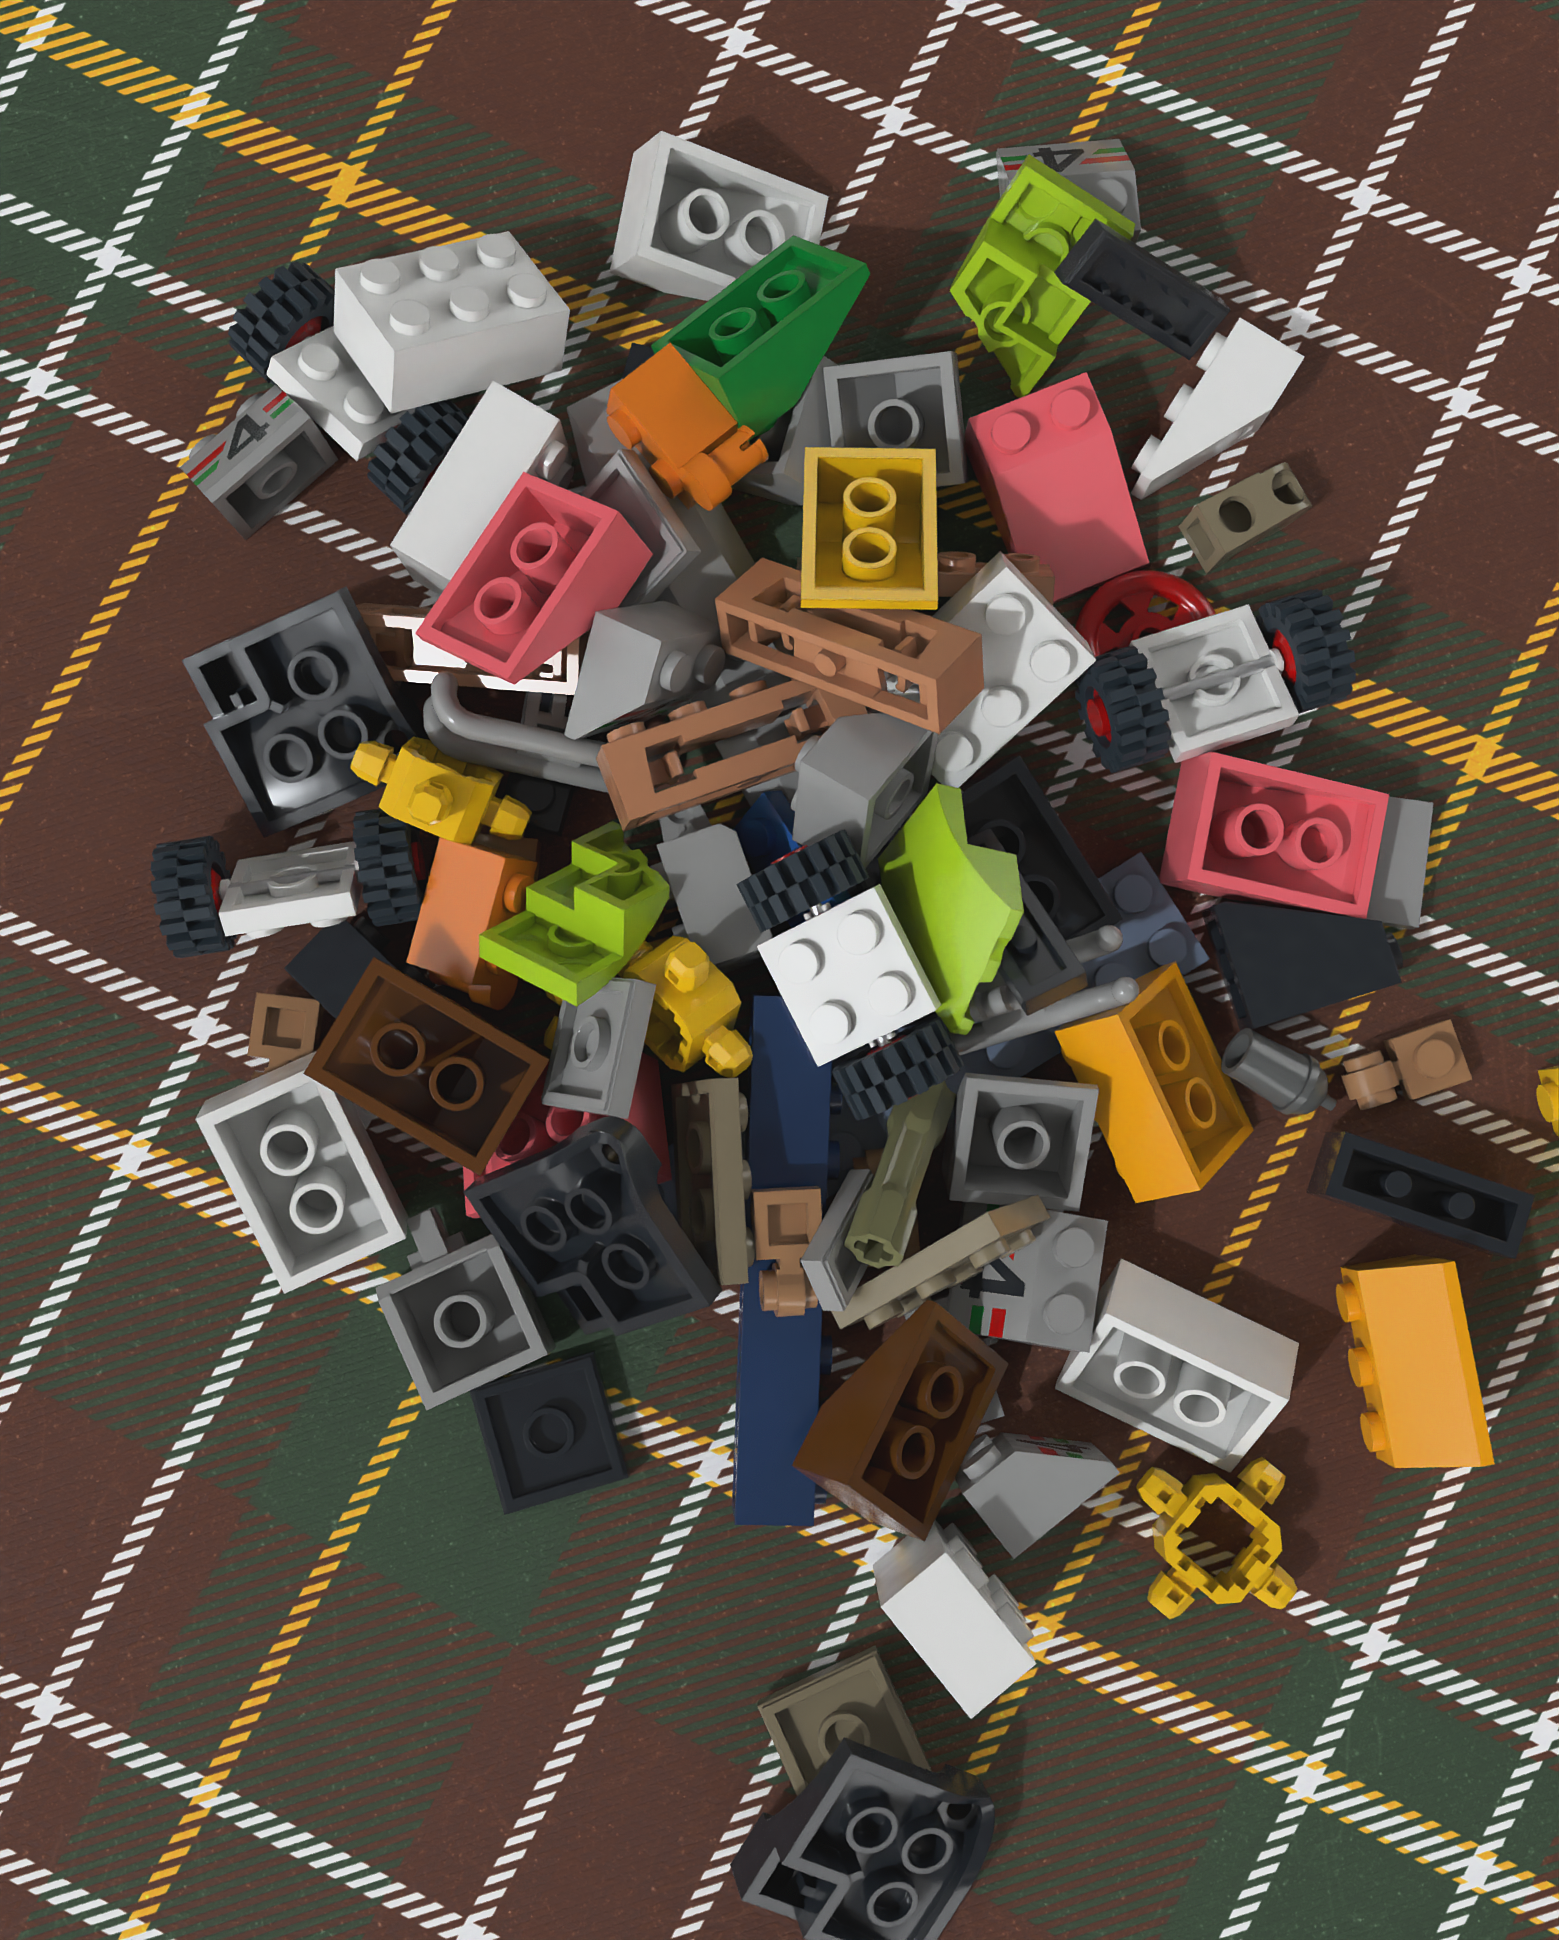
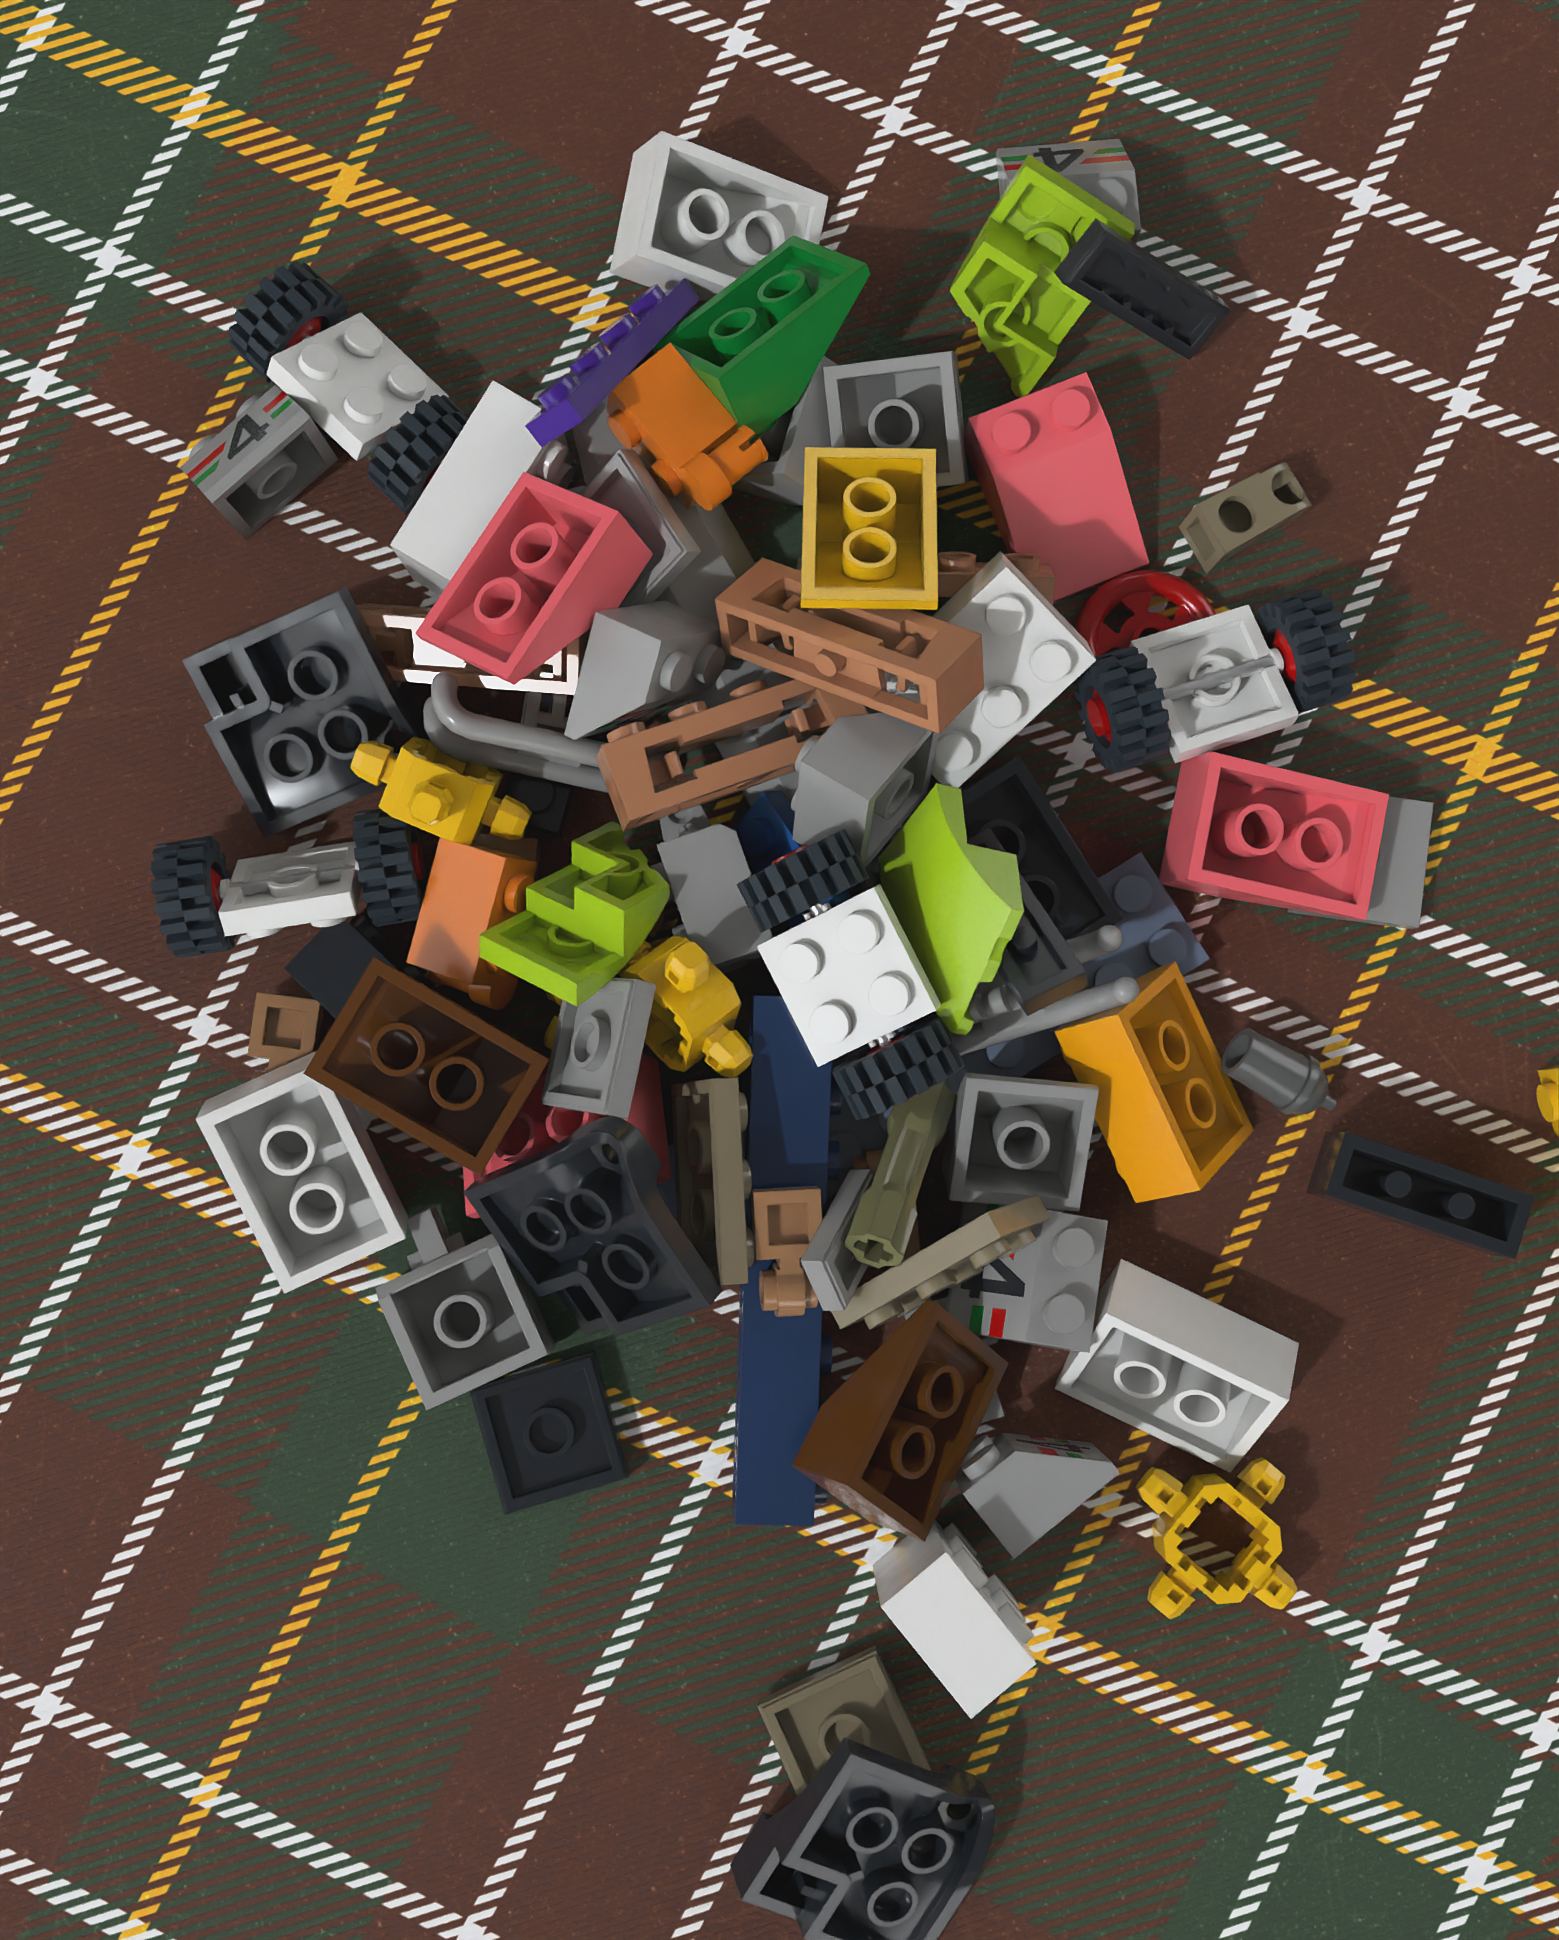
(449, 320): white brick -> none
(603, 368): none -> dark purple plate
(1228, 404): white slope -> none
(1297, 960): black slope -> none
(1414, 1363): light orange slope -> none
(1418, 1063): medium nougat plate -> none

